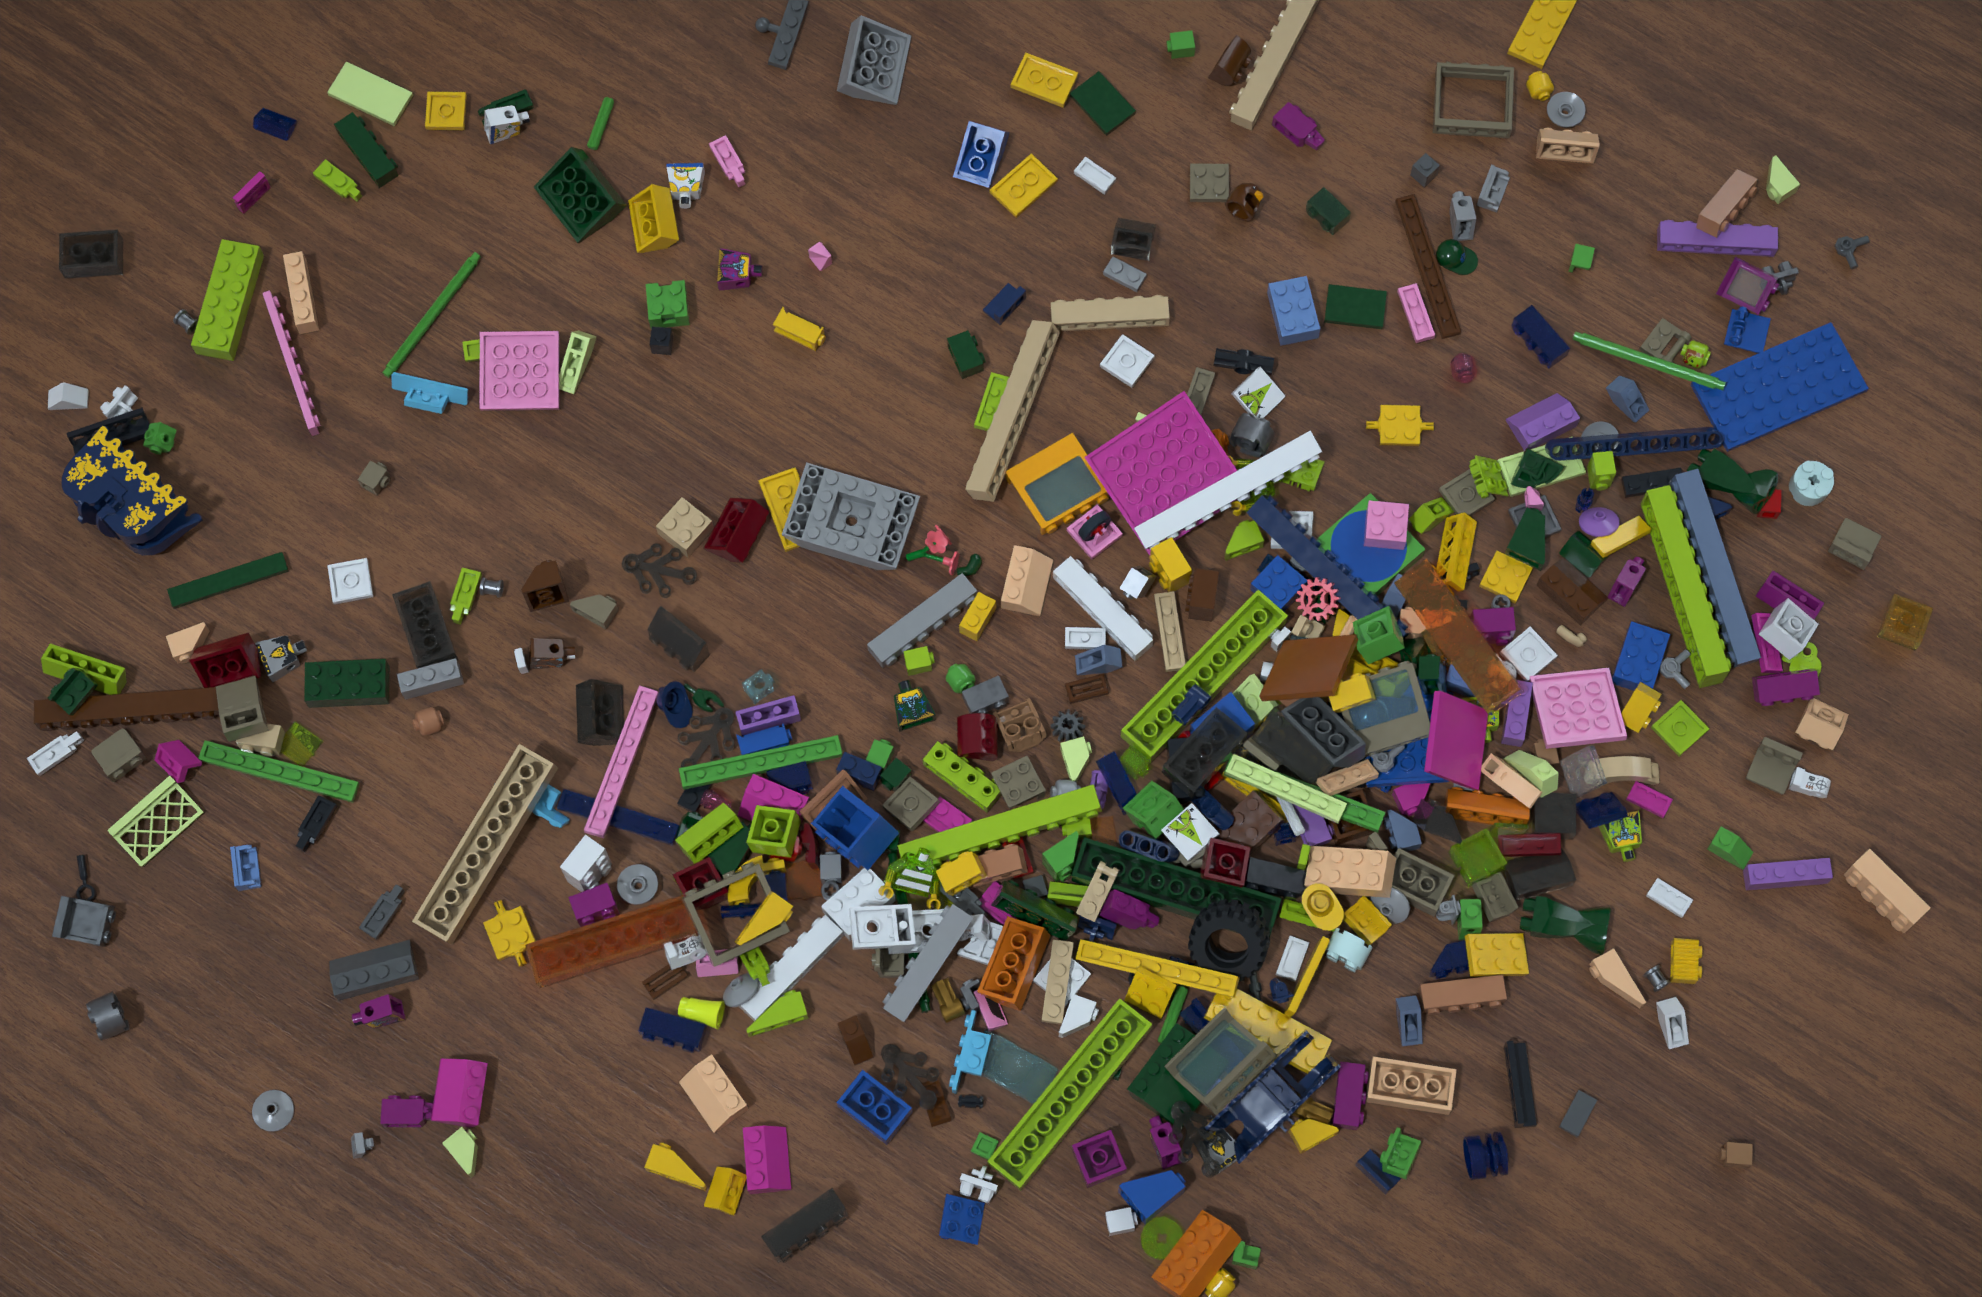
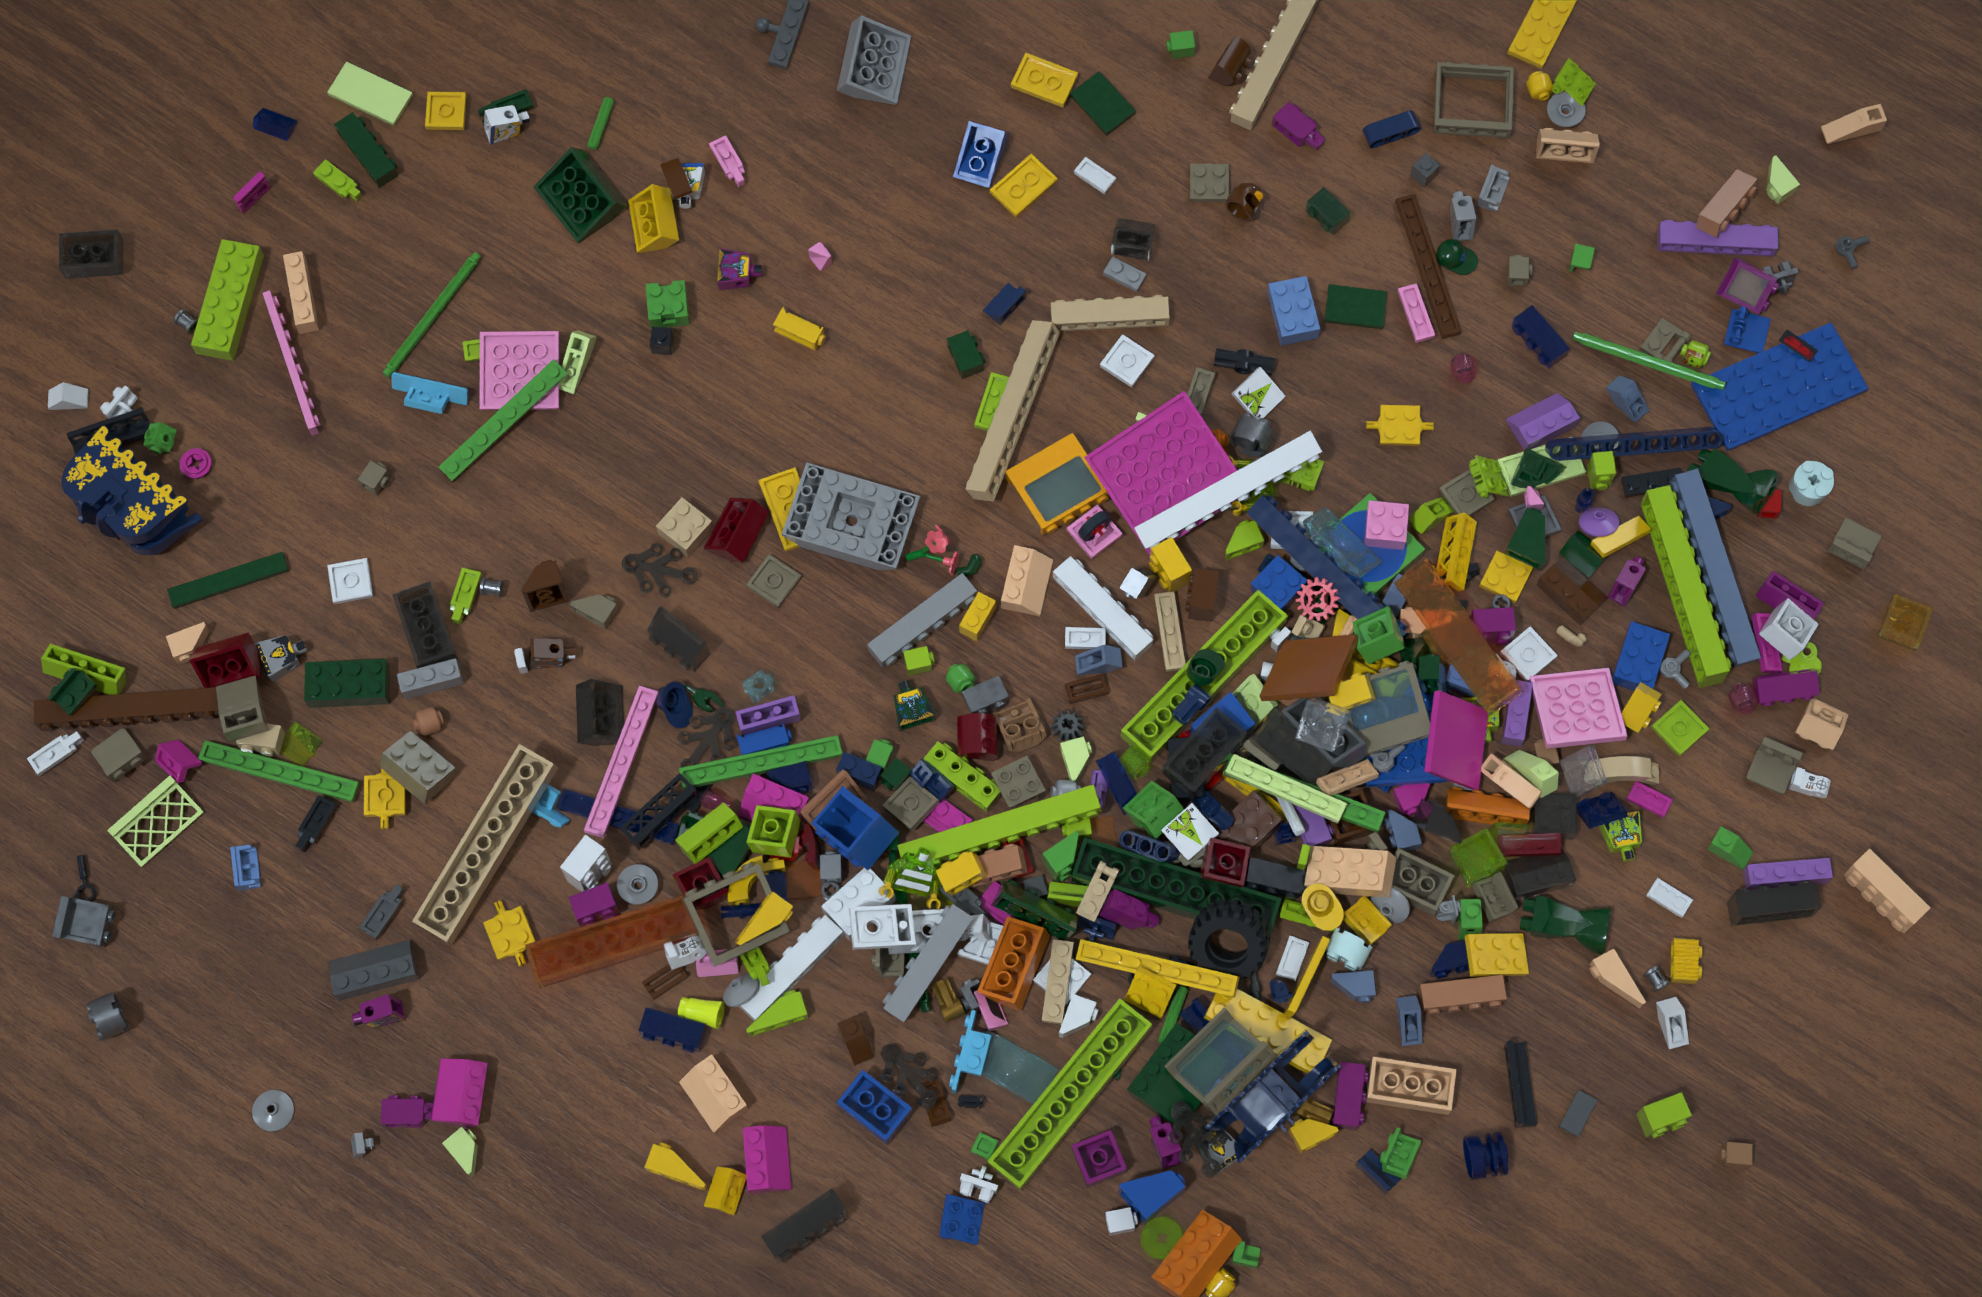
(187, 461): none -> dark pink gear
(383, 798): none -> yellow plate
(417, 767): none -> dark tan brick
(503, 420): none -> bright green plate
(662, 818): none -> black fence
(676, 178): none -> reddish brown slope
(773, 581): none -> dark tan tile
(933, 779): none -> dark blue slope
(1205, 667): none -> dark green cap
(1322, 724): none -> clear slope
(1340, 543): none -> clear light blue slope
(1356, 985): none -> sand blue slope
(1391, 129): none -> dark blue beam
(1518, 270): none -> dark tan brick
(1574, 82): none -> lime hinge
(1664, 1115): none -> lime brick
(1742, 698): none -> clear pink head
(1773, 904): none -> clear smoke brick
(1798, 345): none -> sticker
(1855, 124): none -> light nougat slope

